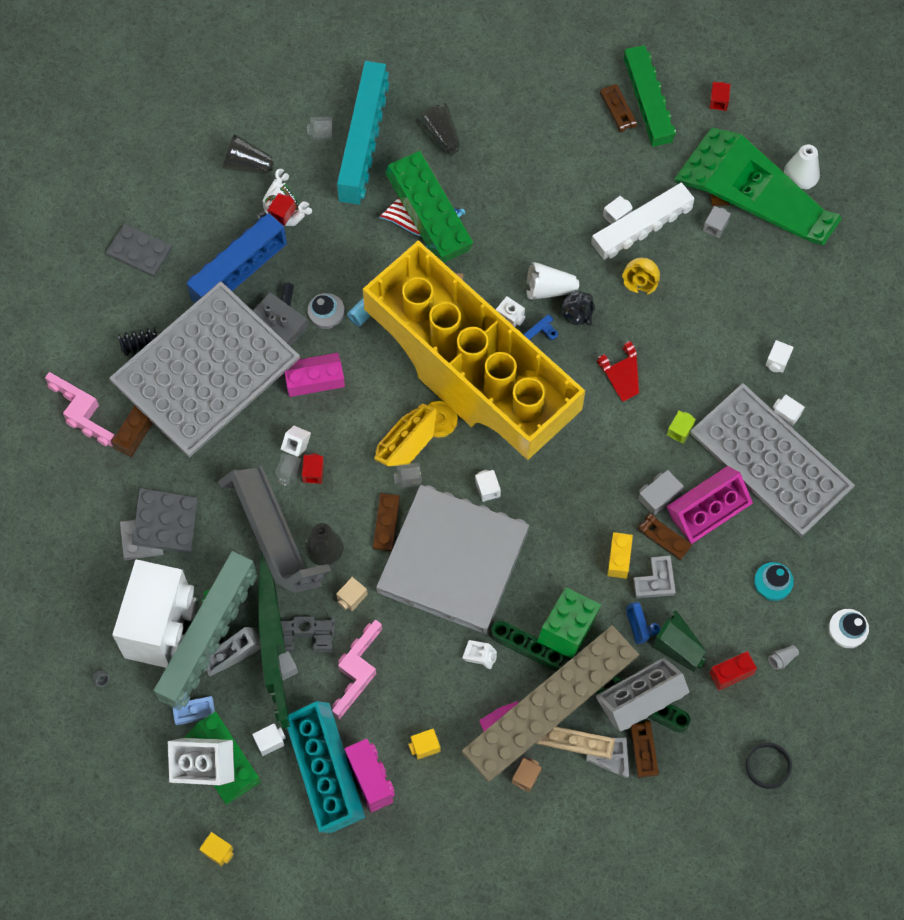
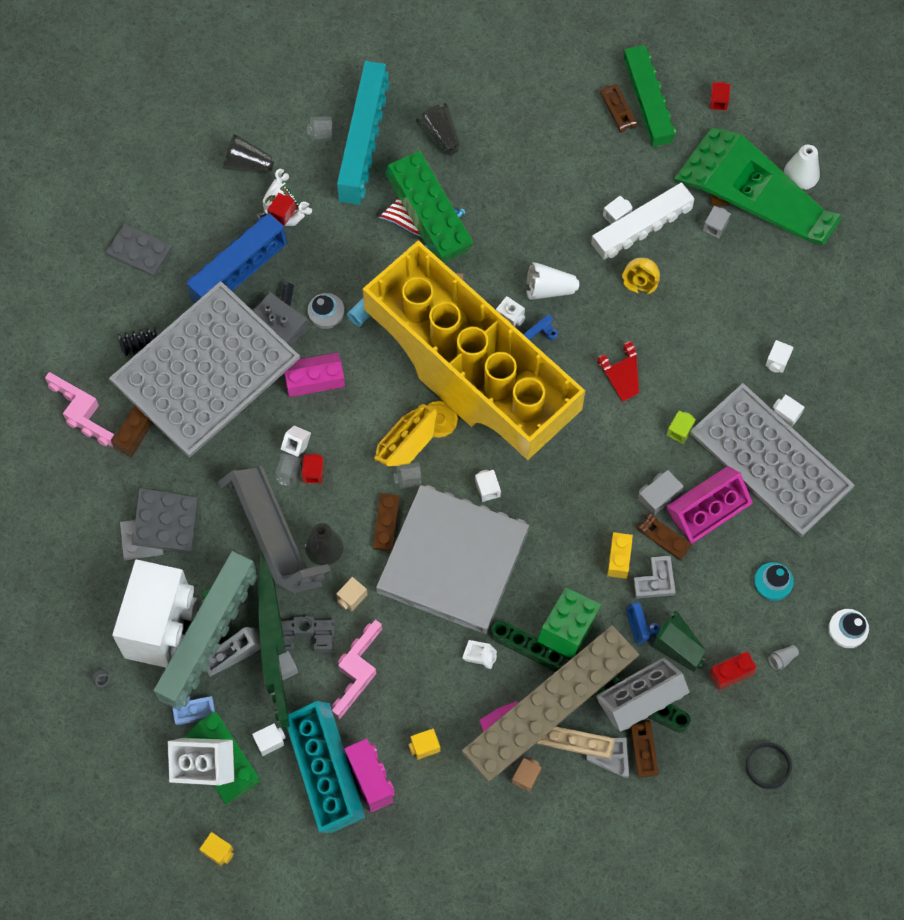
(578, 308): black animal -> none

